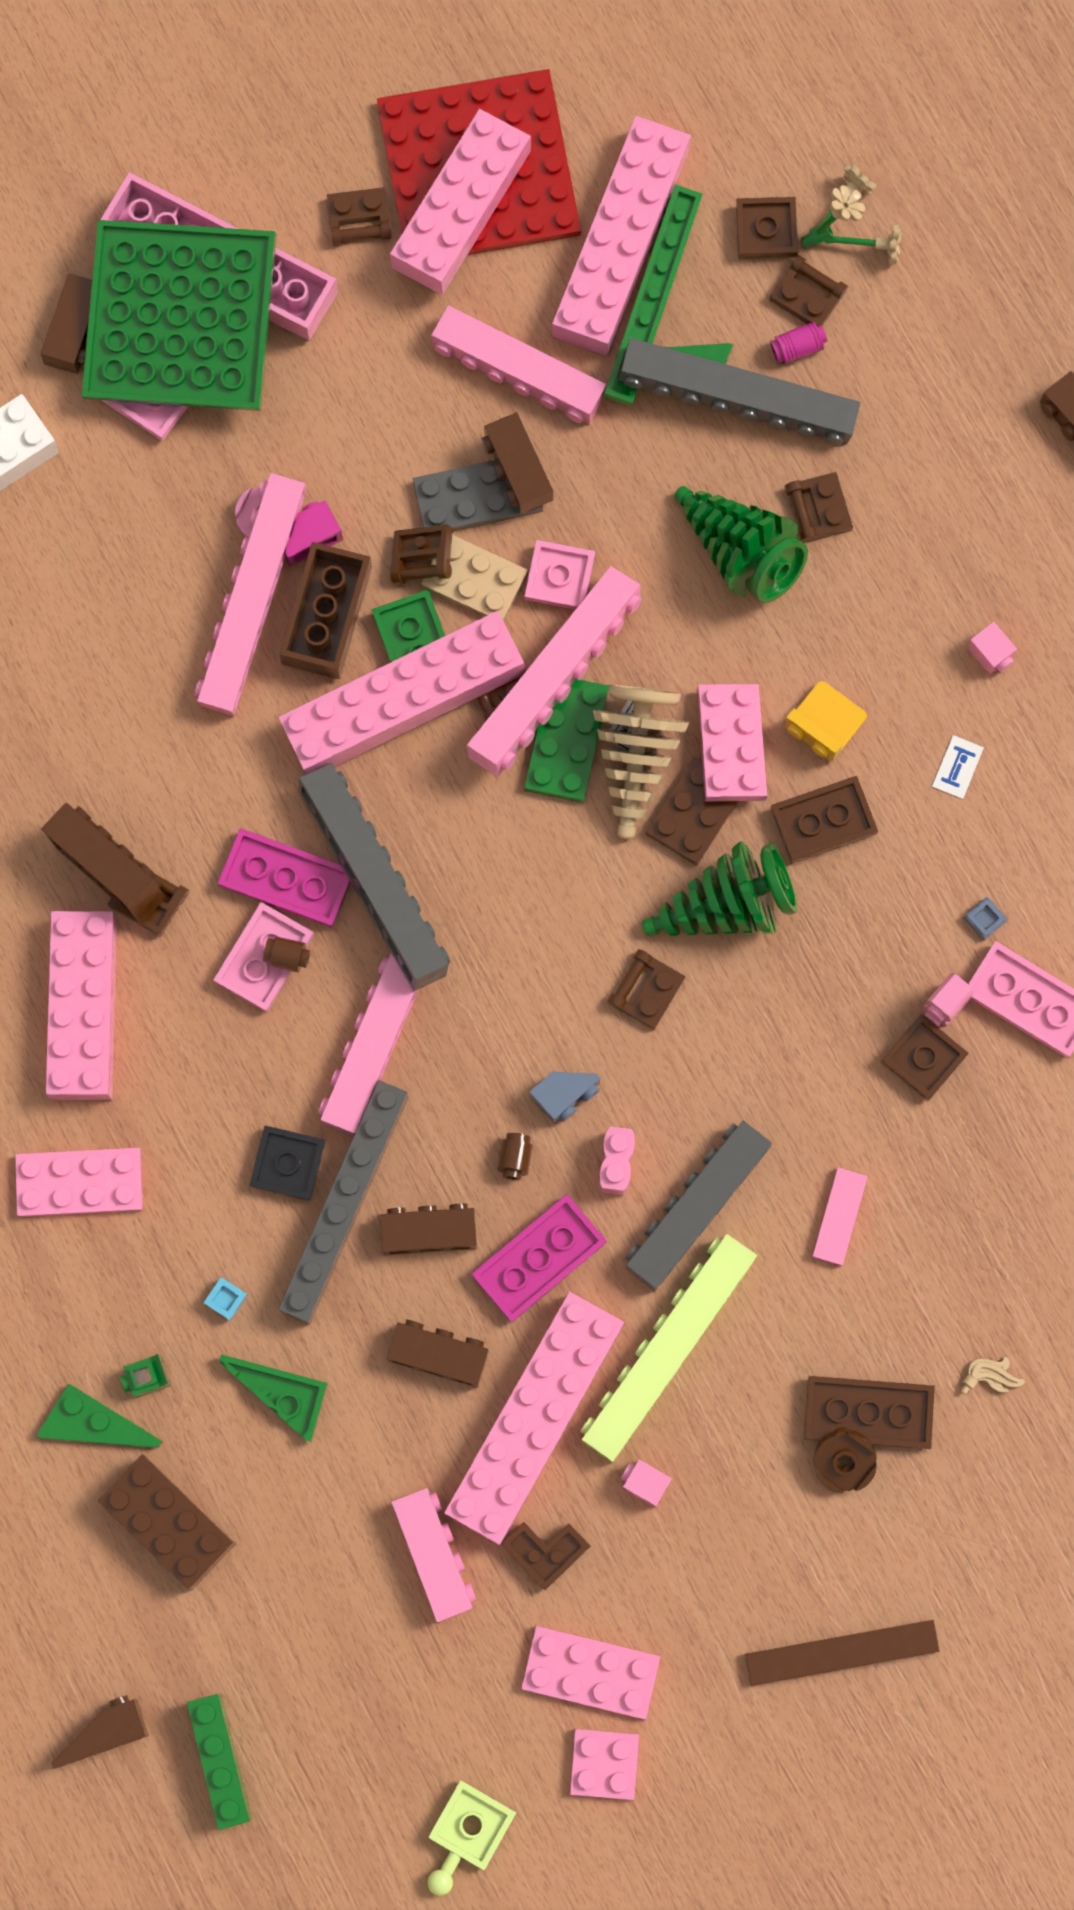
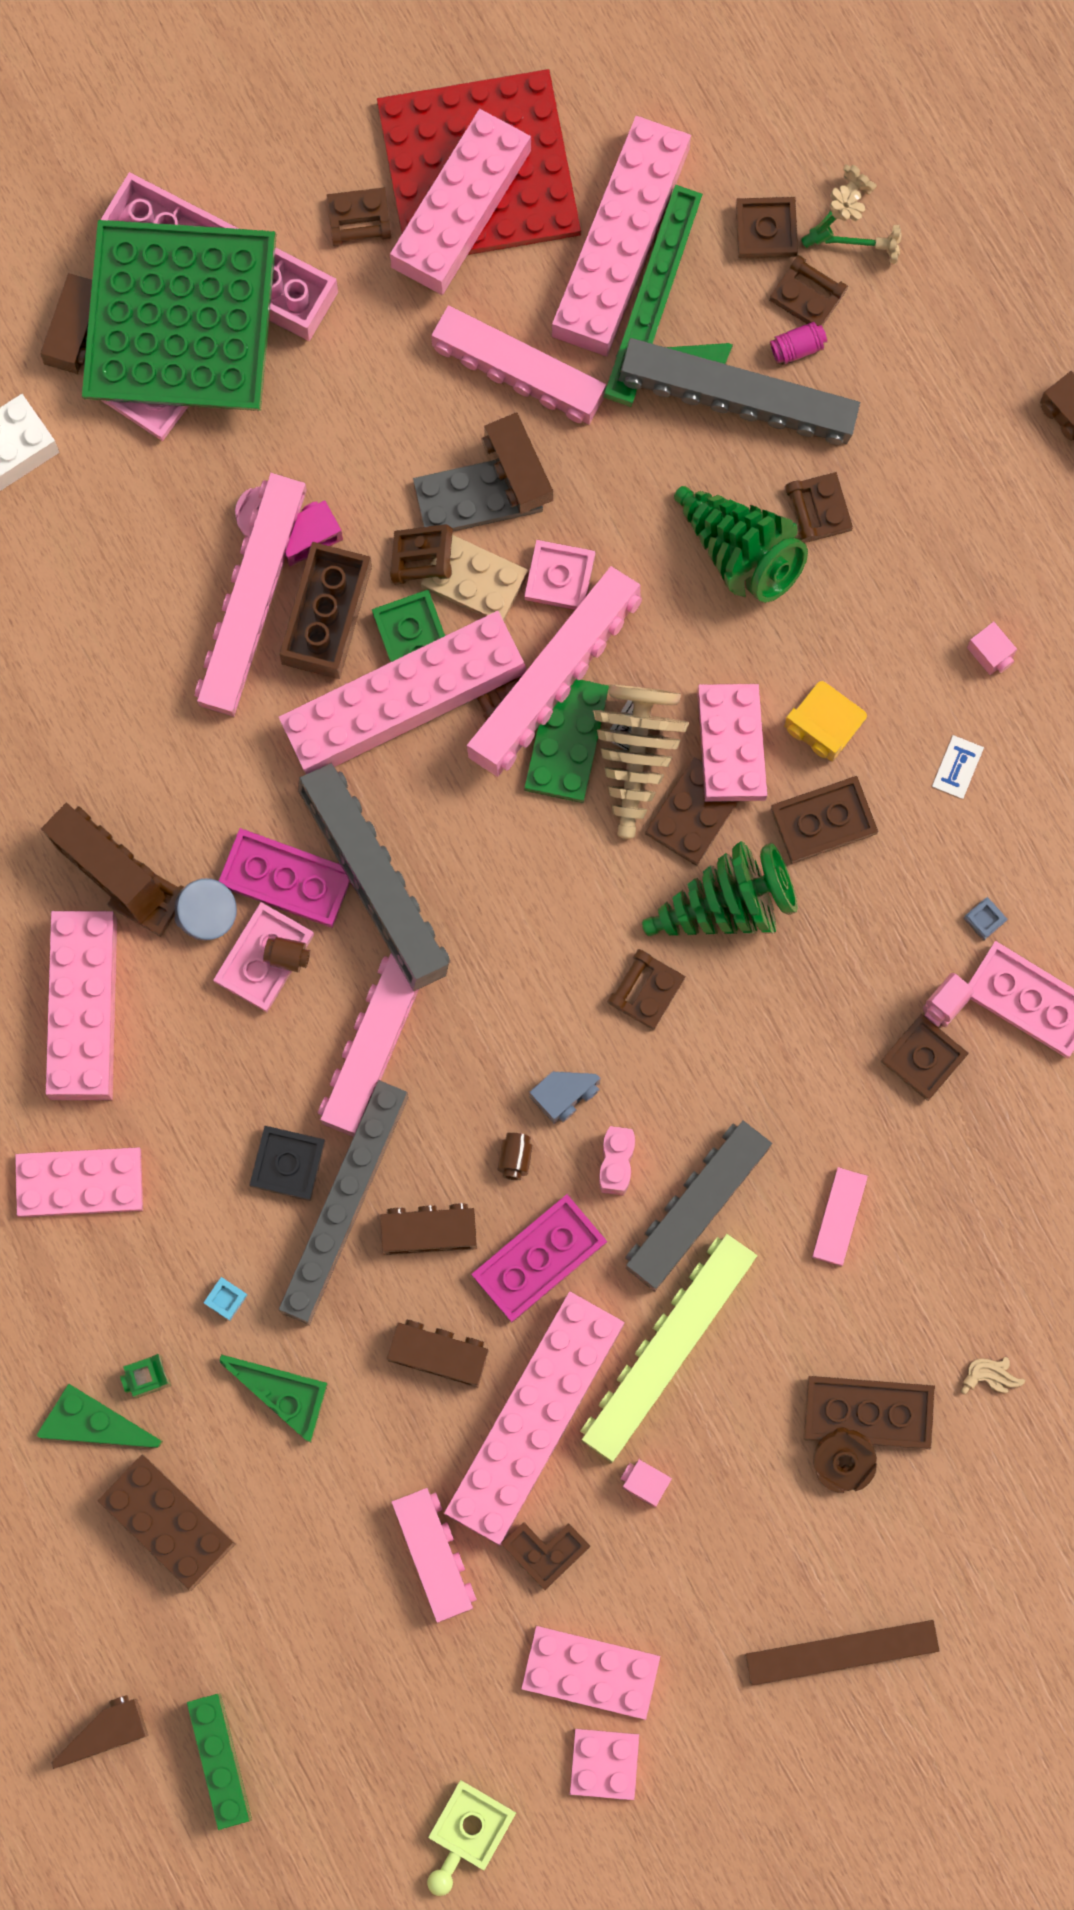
(205, 909): none -> tile

